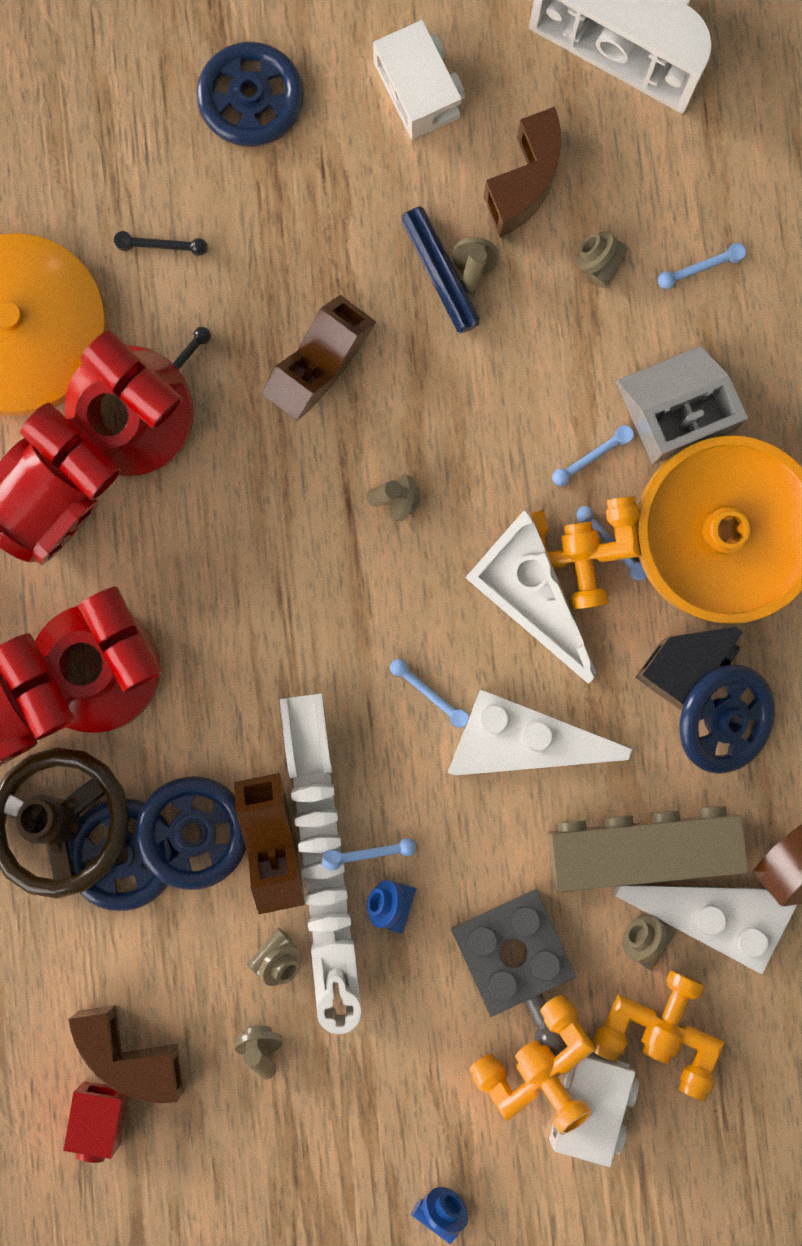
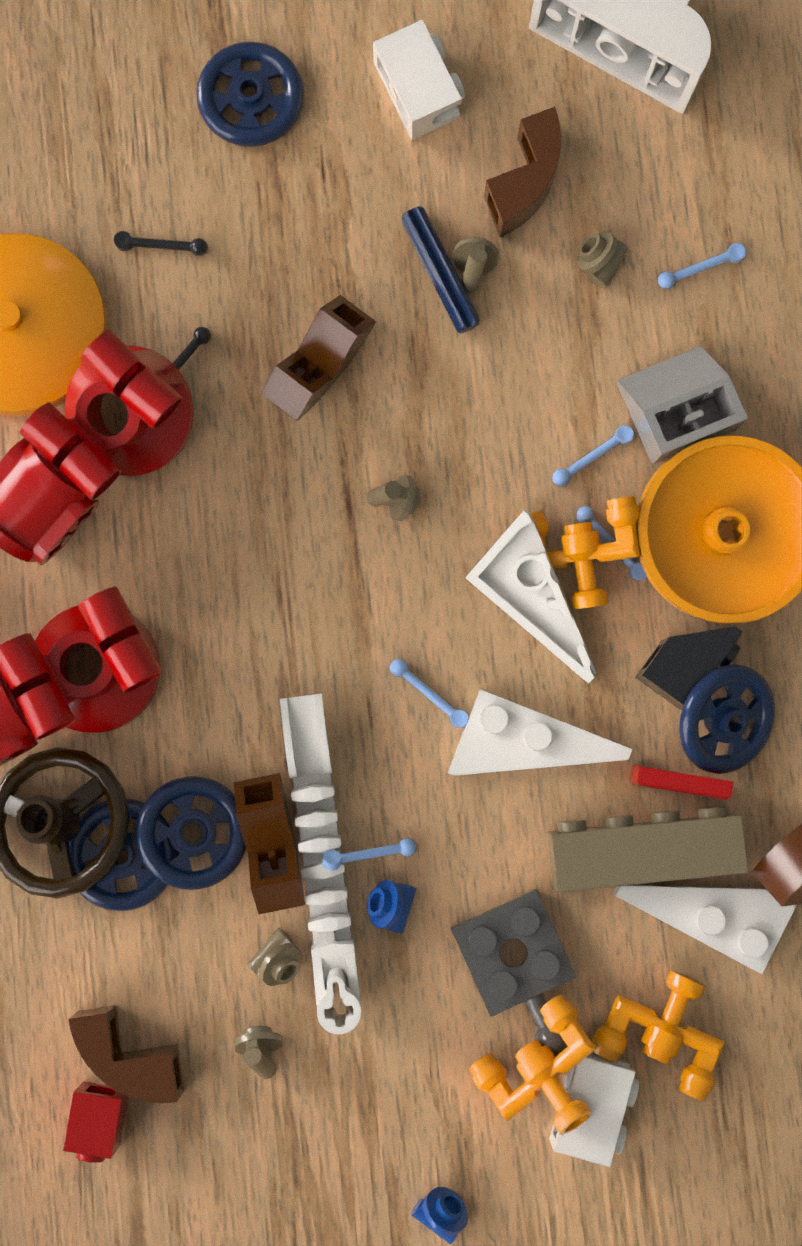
(647, 940): dark tan plate -> none
(681, 782): none -> red tile

